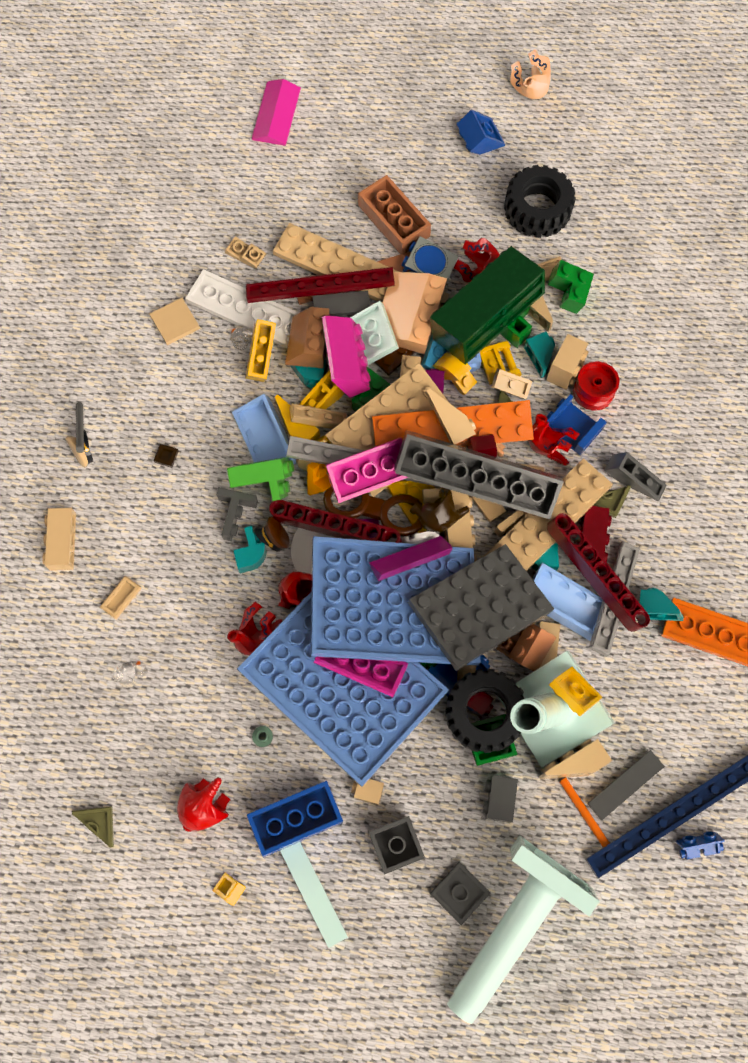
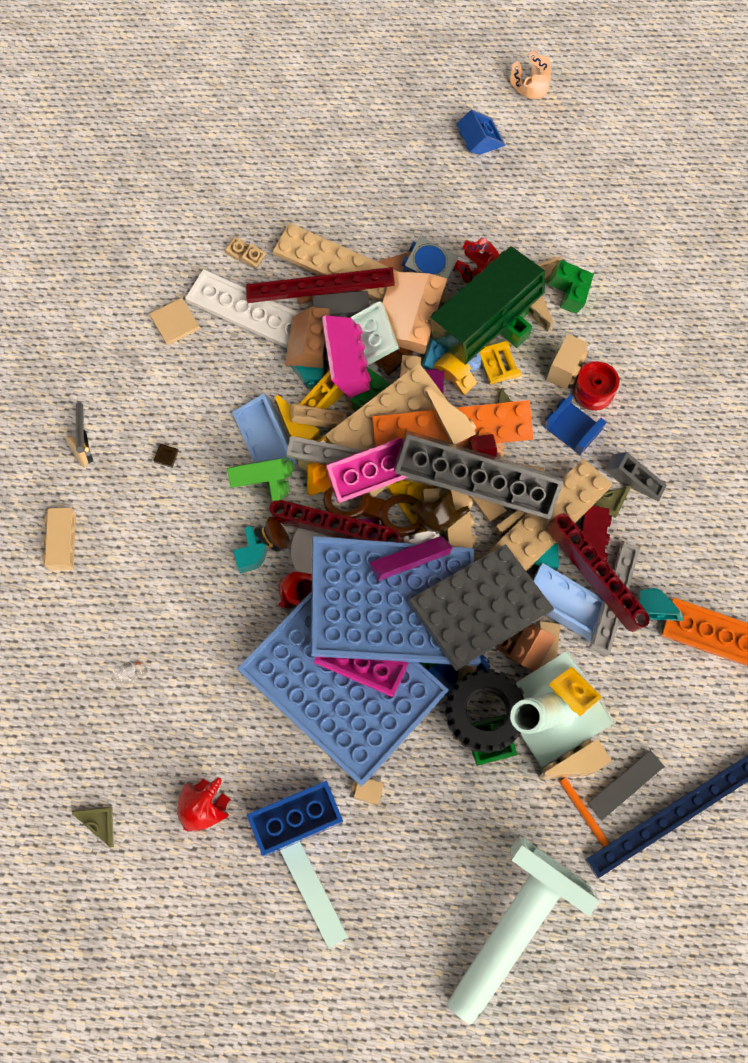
(120, 597): tan tile -> none
(229, 889): yellow slope -> none
(235, 509): dark grey bracket -> none
(241, 337): clear animal -> none
(248, 636): red piece -> none
(260, 350): yellow brick -> none
(262, 743): sand green plate -> none
(276, 112): dark pink slope -> none
(393, 214): nougat brick -> none
(396, 845): dark grey brick -> none
(460, 893): dark grey tile -> none
(480, 704): dark red brick -> none
(500, 798): dark grey brick -> none
(511, 384): tan plate -> none
(540, 351): teal slope -> none
(545, 182): black tyre -> none
(547, 439): red piece -> none
(709, 842): blue hinge -> none

